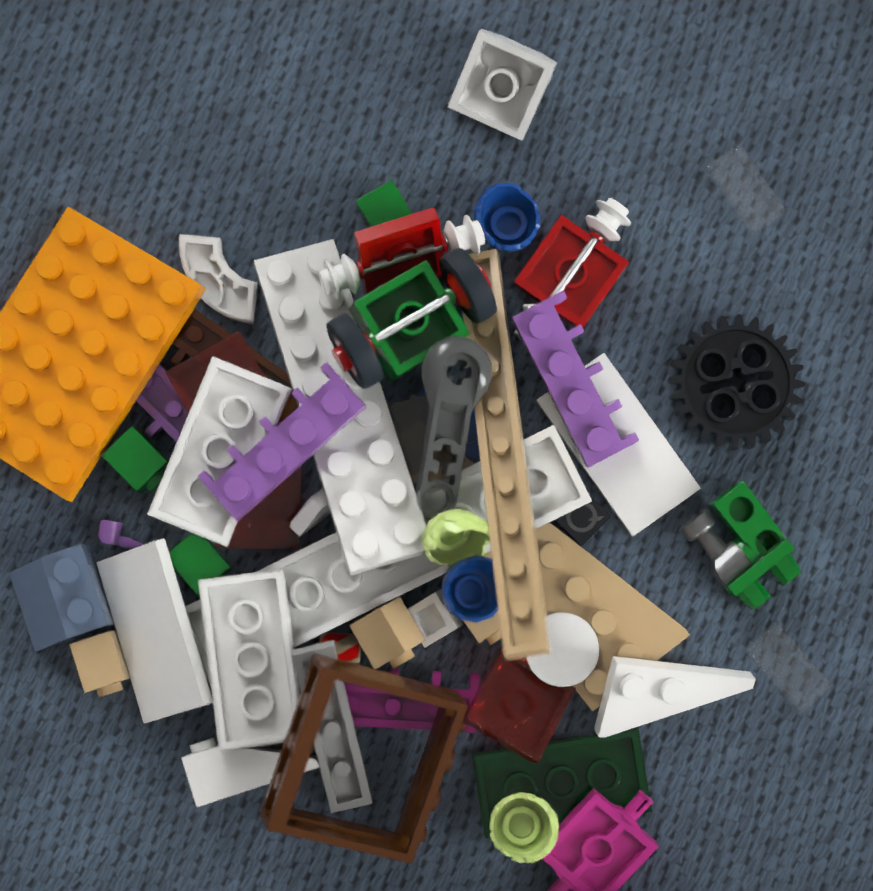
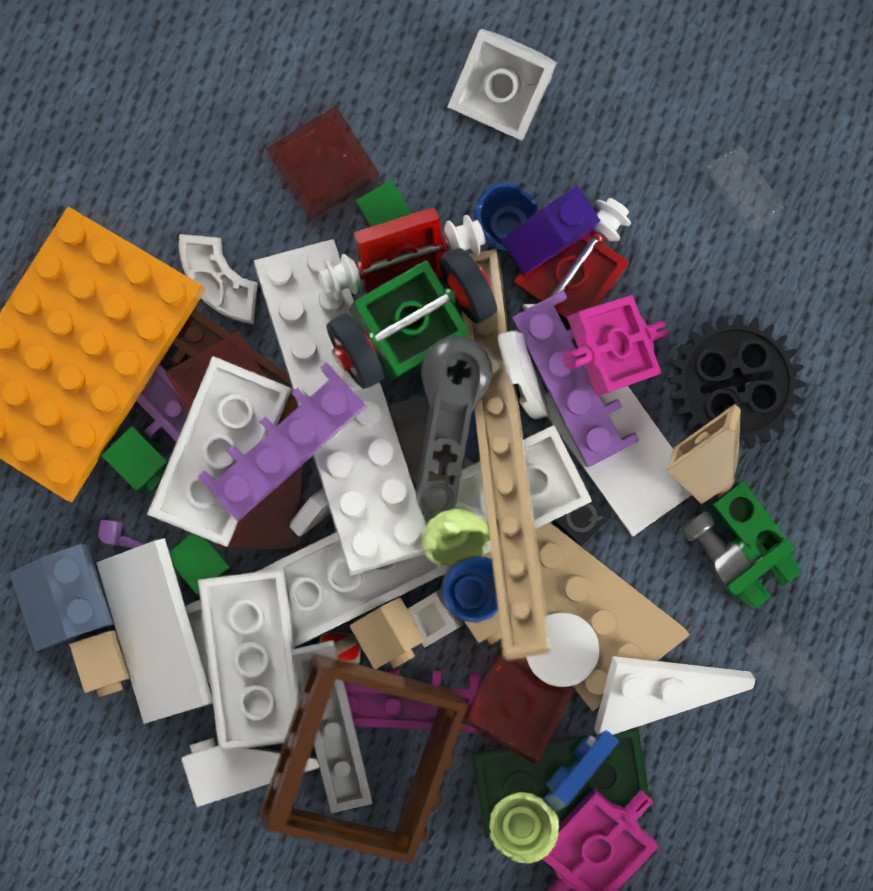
(323, 162): none -> clear red plate
(523, 372): none -> white tile
(551, 230): none -> dark purple slope
(568, 782): none -> blue piece
(614, 345): none -> dark pink plate
(709, 457): none -> tan slope

